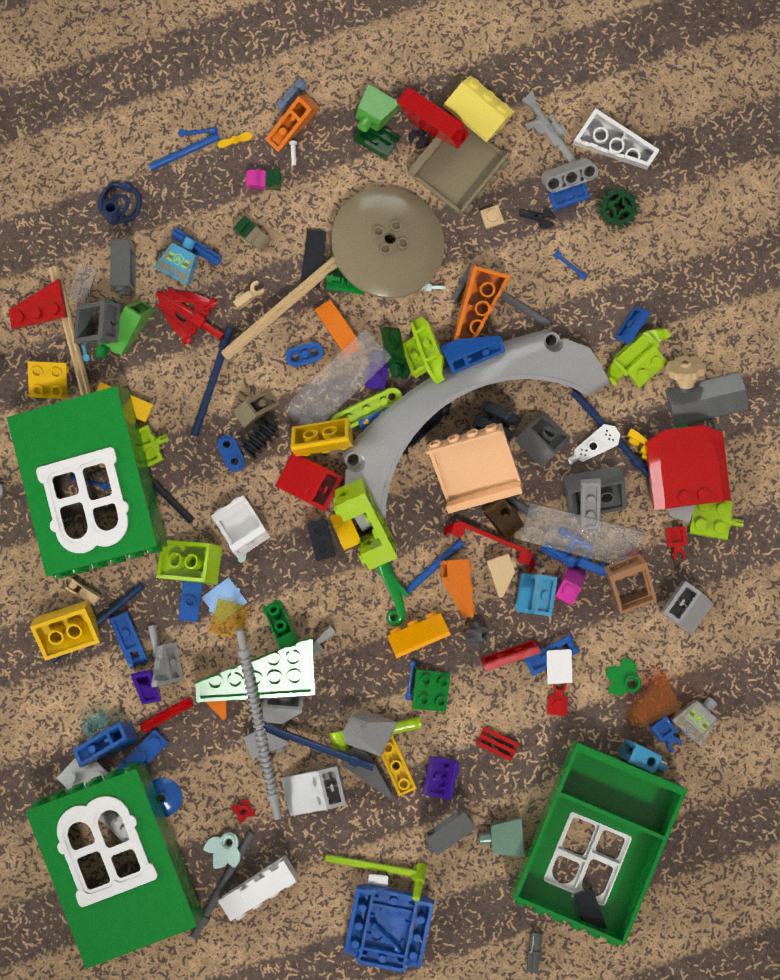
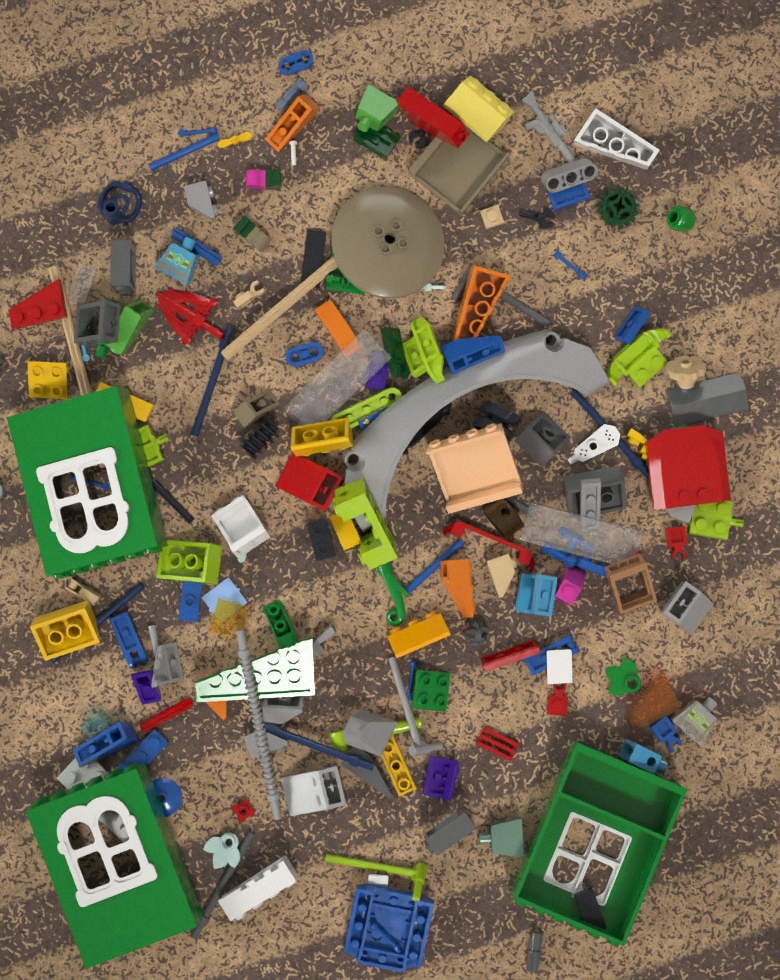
(200, 201): none -> light grey slope
(231, 453): blue plate -> none
(297, 67): none -> blue beam
(417, 747): none -> light grey bar
(681, 218): none -> green head

